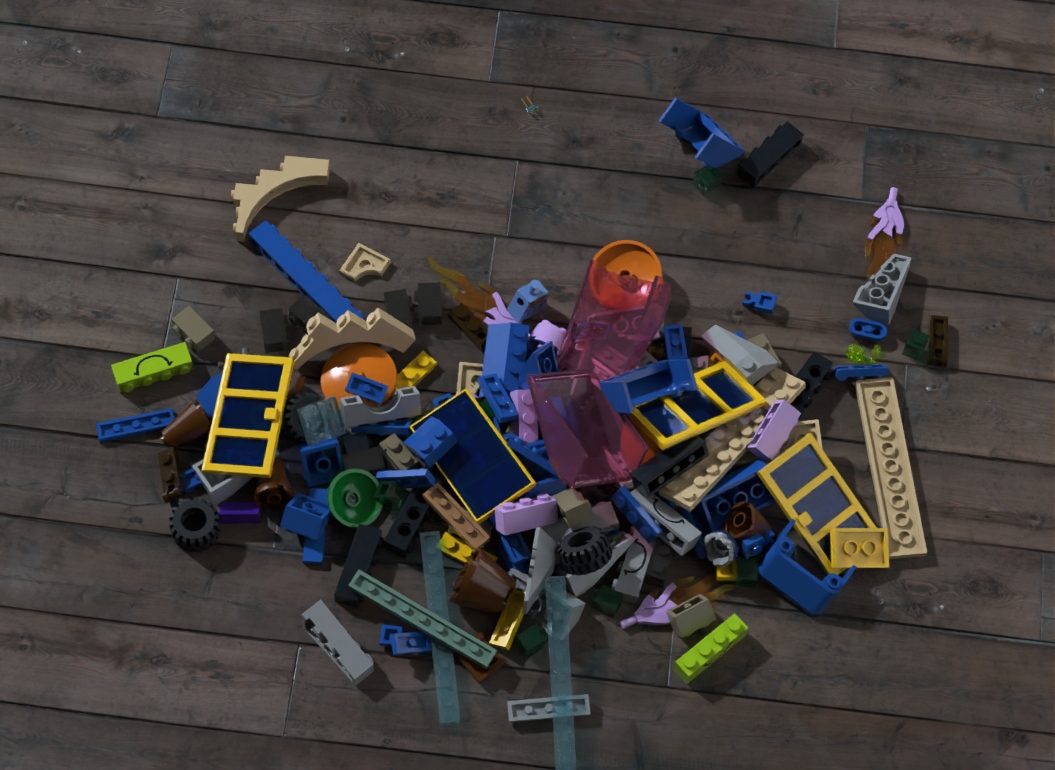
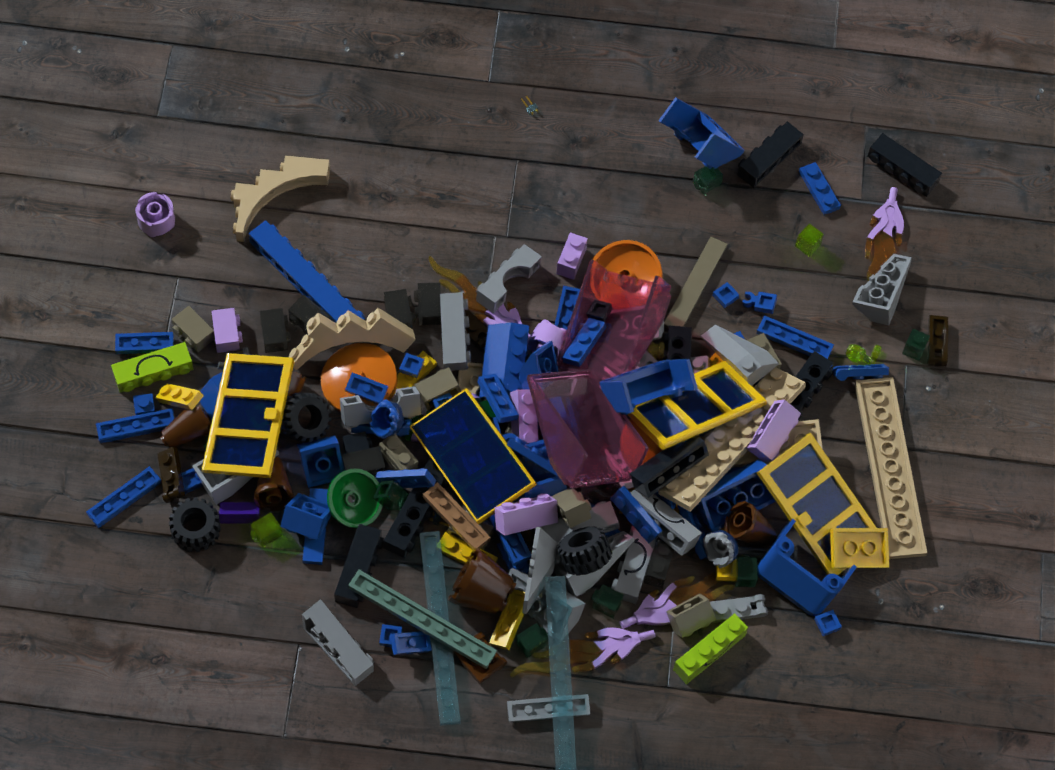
(123, 497): none -> blue tile
(142, 342): none -> blue plate
(143, 404): none -> blue plate
(155, 214): none -> lavender brick
(179, 396): none -> yellow plate
(225, 330): none -> lavender brick
(265, 530): none -> clear neon green brick
(321, 420): clear light blue slope -> none
(364, 262): tan tile -> none
(387, 419): none -> blue hair
(411, 365): none -> blue plate
(431, 441): blue slope -> none
(437, 386): none -> dark tan brick
(454, 331): none -> light grey brick
(523, 263): none -> light grey arch
(532, 297): medium blue torso -> none
(566, 306): none -> blue plate
(571, 256): none -> lavender brick
(584, 342): none -> blue plate
(594, 652): none -> piece
(599, 310): none -> black plate
(675, 342): blue plate -> none
(696, 283): none -> dark tan tile
(725, 295): none -> blue plate
(740, 606): none -> light grey plate
(755, 543): blue plate -> none
(793, 338): none -> blue plate
(809, 240): none -> clear neon green brick
(819, 188): none -> blue plate
(828, 623): none -> blue plate
(867, 329): blue plate -> none
(904, 164): none -> black brick

